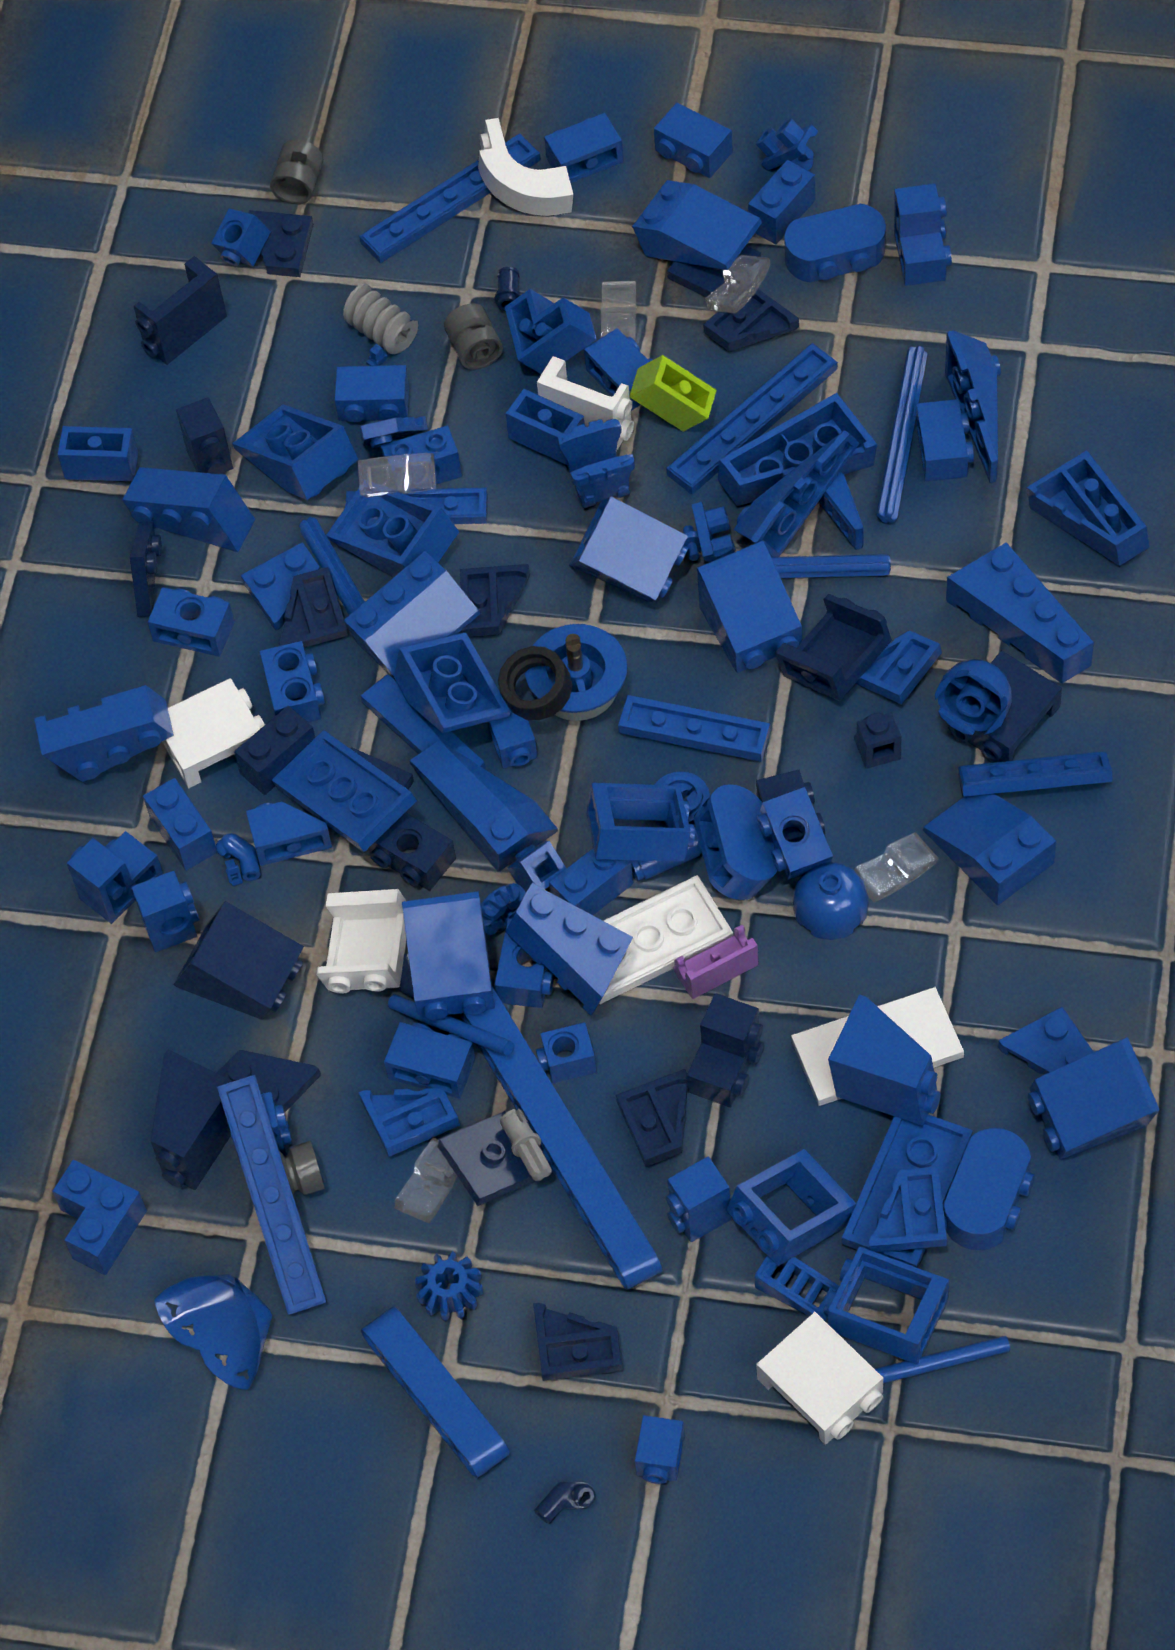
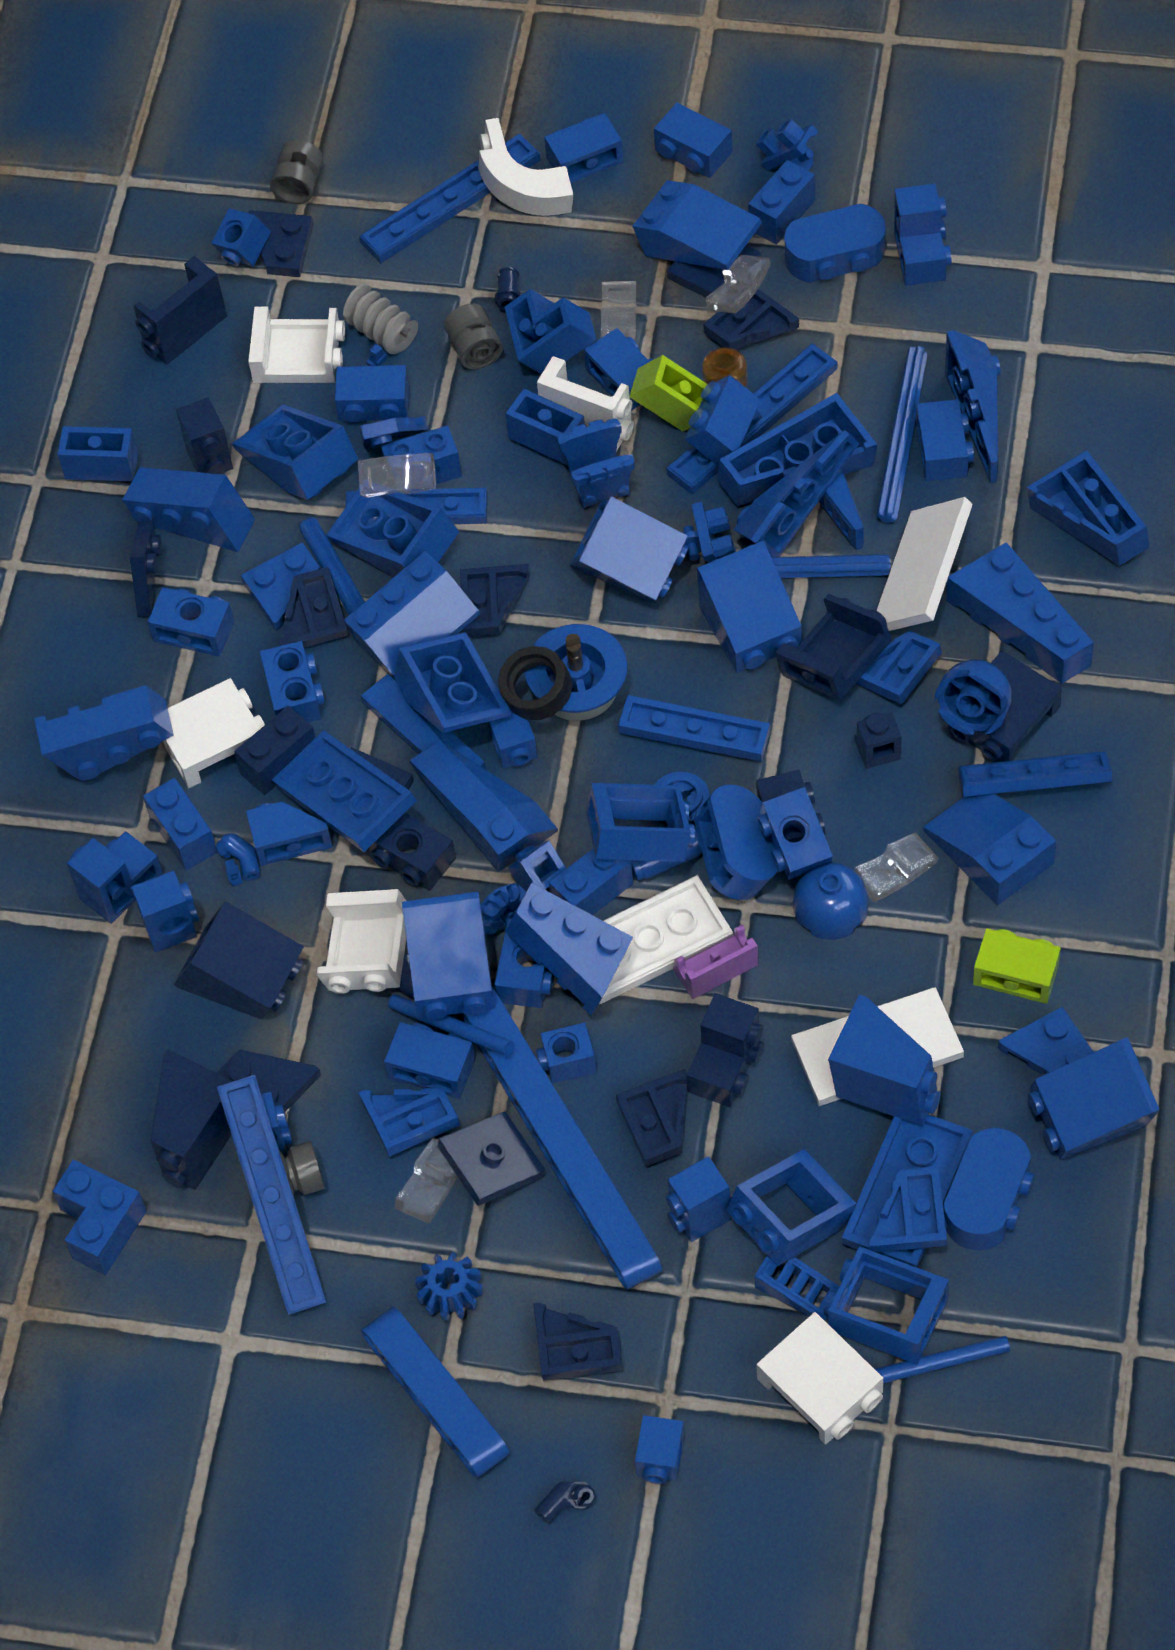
(225, 1322): blue piece -> none
(295, 348): none -> white panel
(525, 1144): light grey axle -> none
(722, 418): none -> blue brick
(723, 363): none -> clear orange head
(923, 563): none -> white tile
(1016, 965): none -> lime brick

